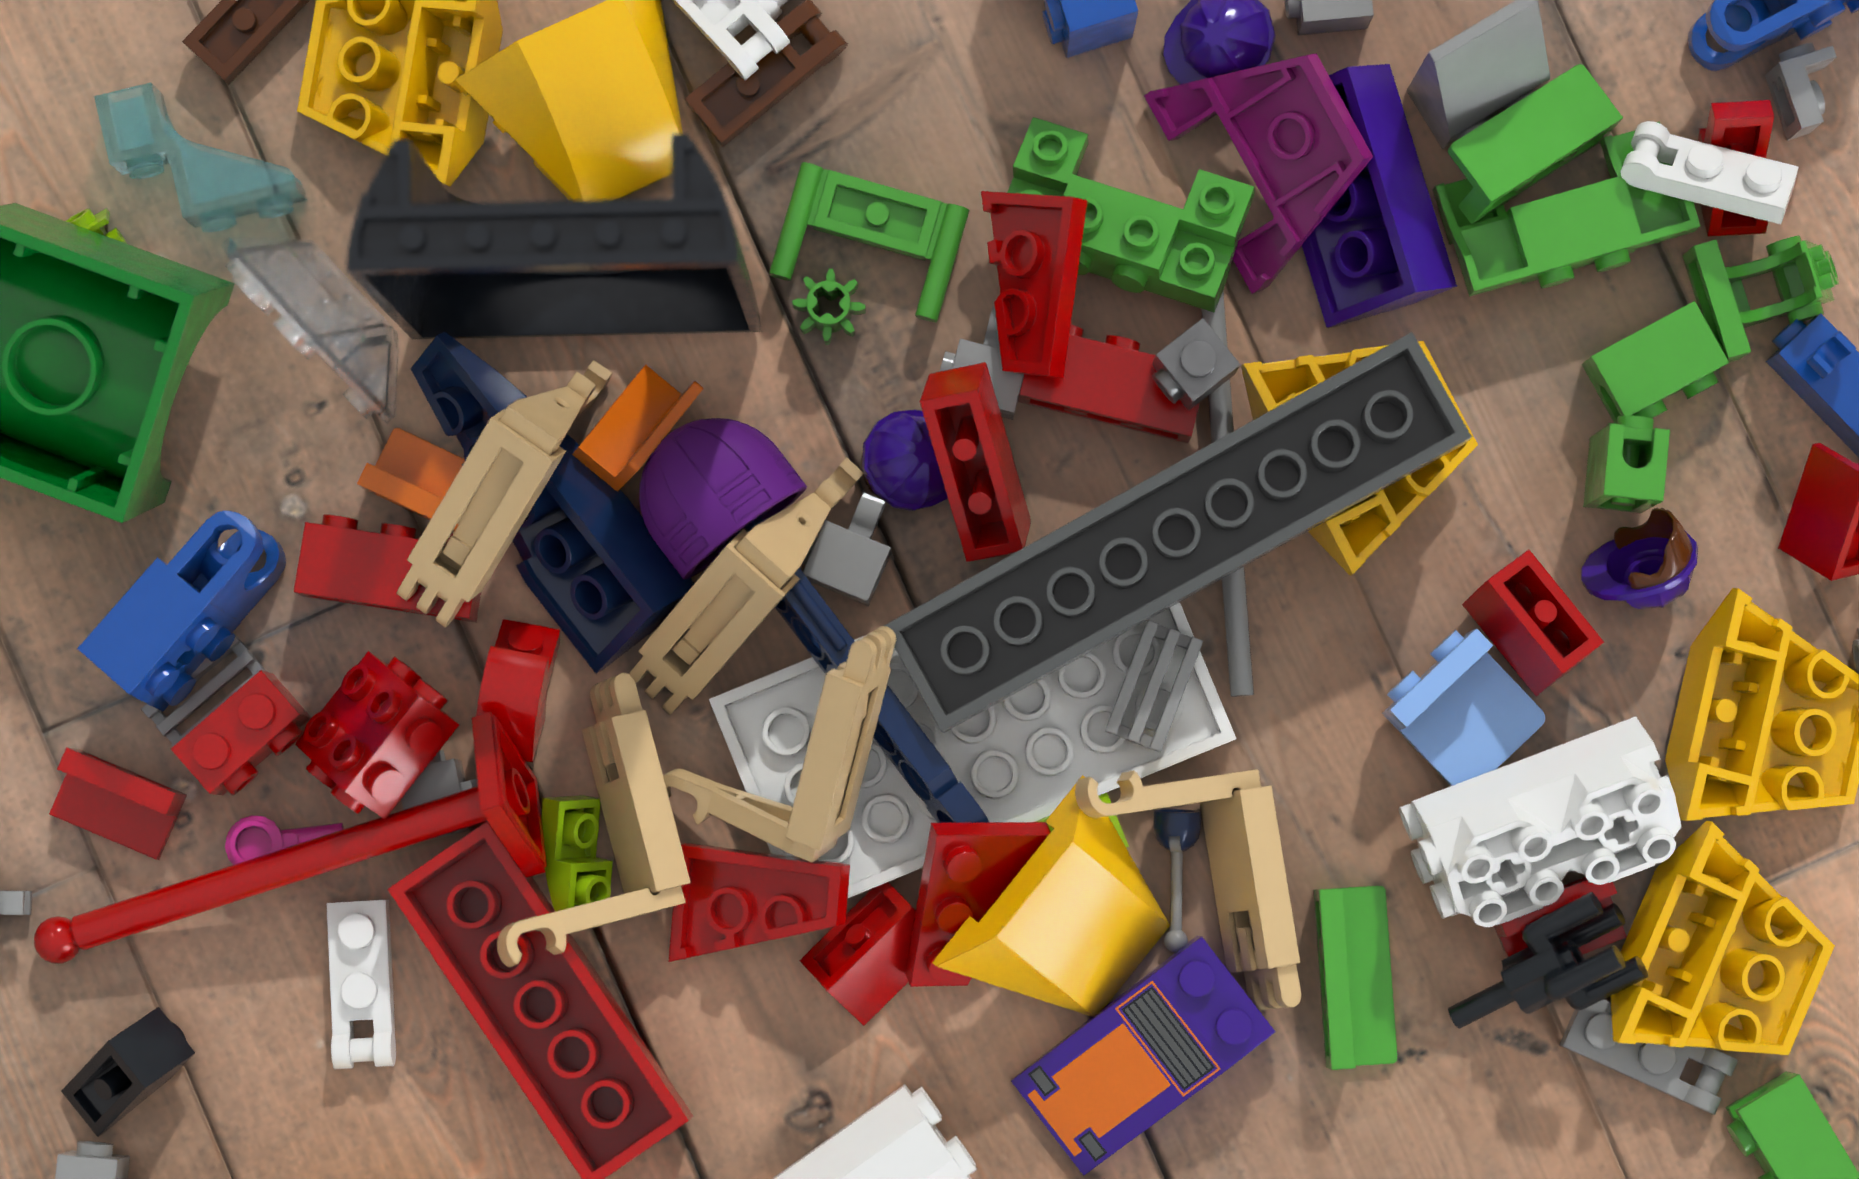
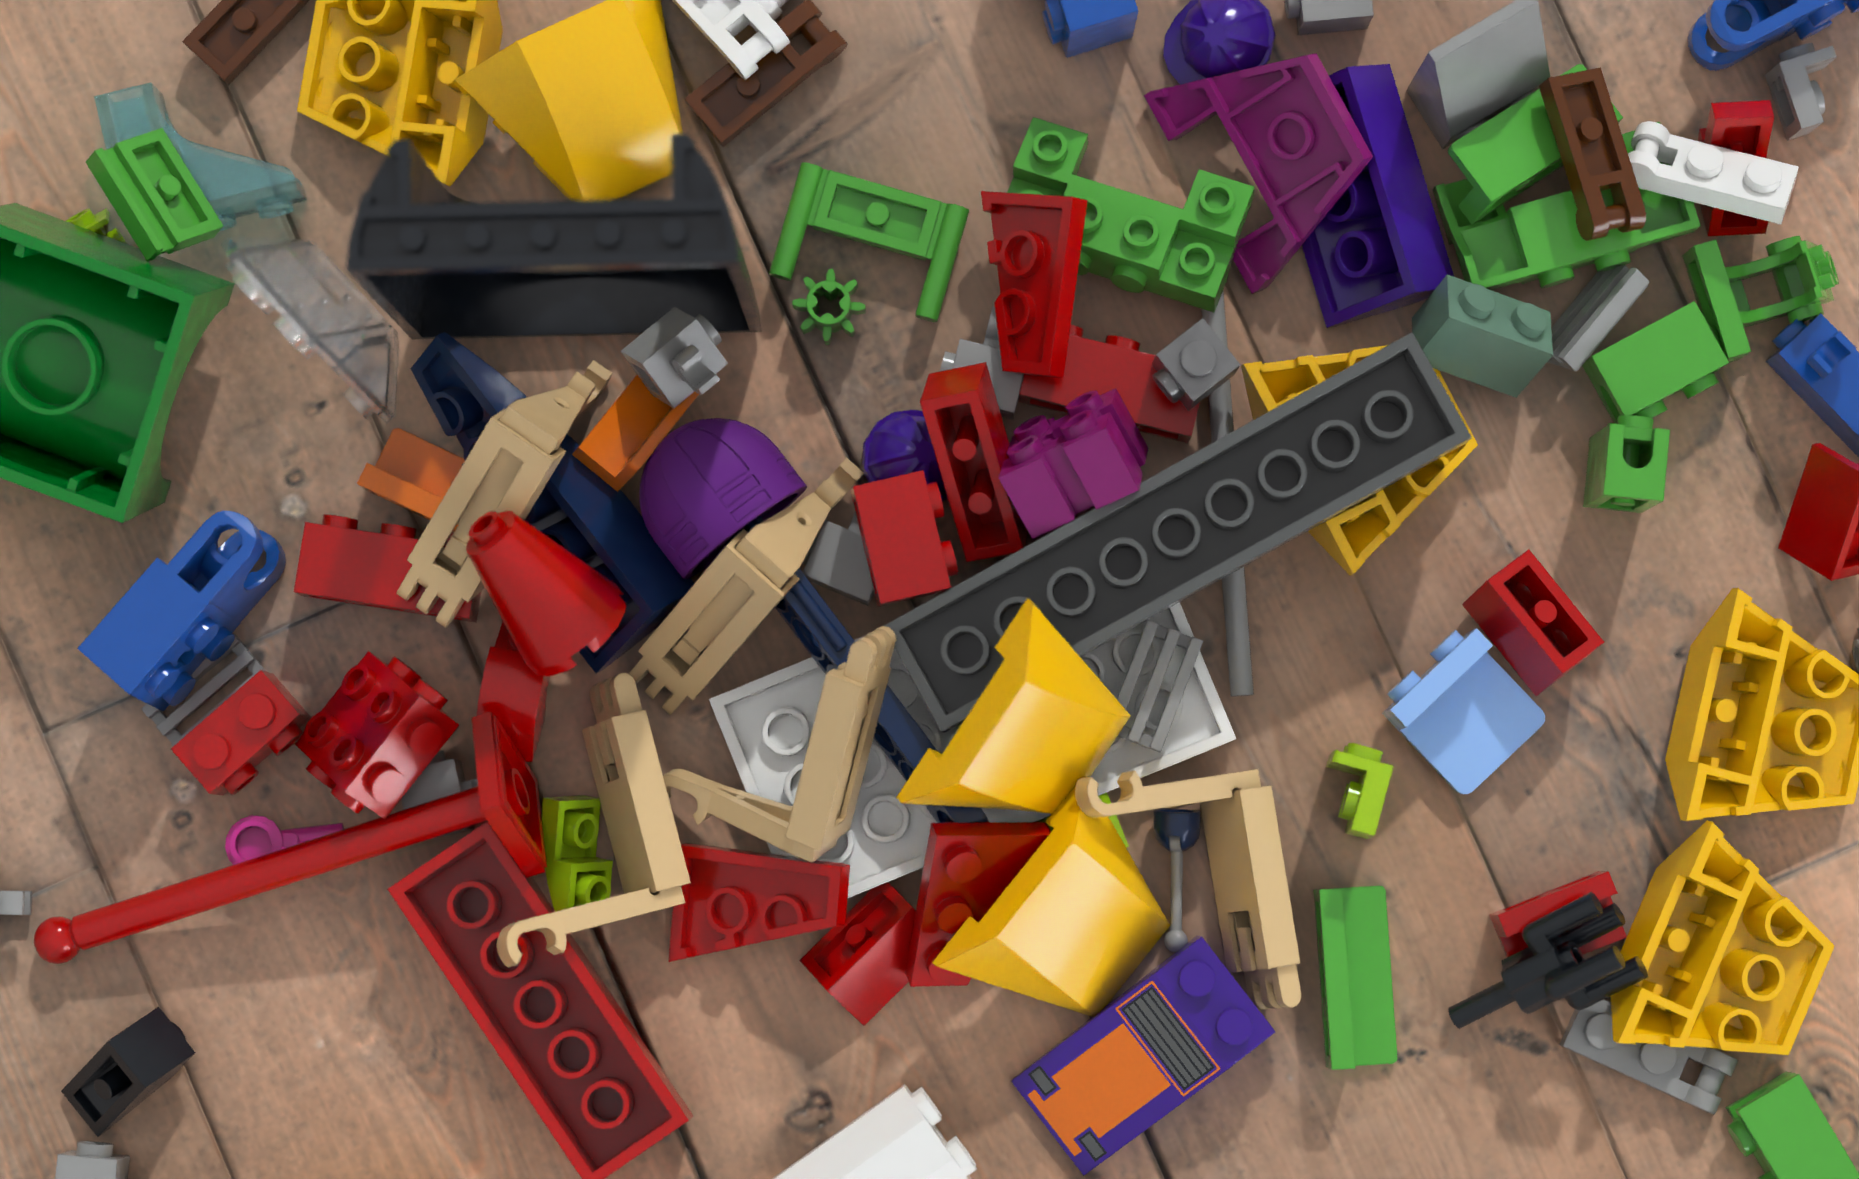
(116, 803): red panel -> none
(154, 194): none -> bright green plate
(361, 982): white plate -> none
(542, 592): none -> red cone
(677, 356): none -> light grey brick
(902, 537): none -> red brick
(1029, 731): none -> yellow wedge
(1073, 461): none -> magenta brick
(1362, 800): none -> lime bracket
(1483, 335): none -> sand green brick
(1516, 831): white brick -> none
(1593, 153): none -> reddish brown plate
(1594, 315): none -> light grey tile
(1643, 563): dark purple piece -> none

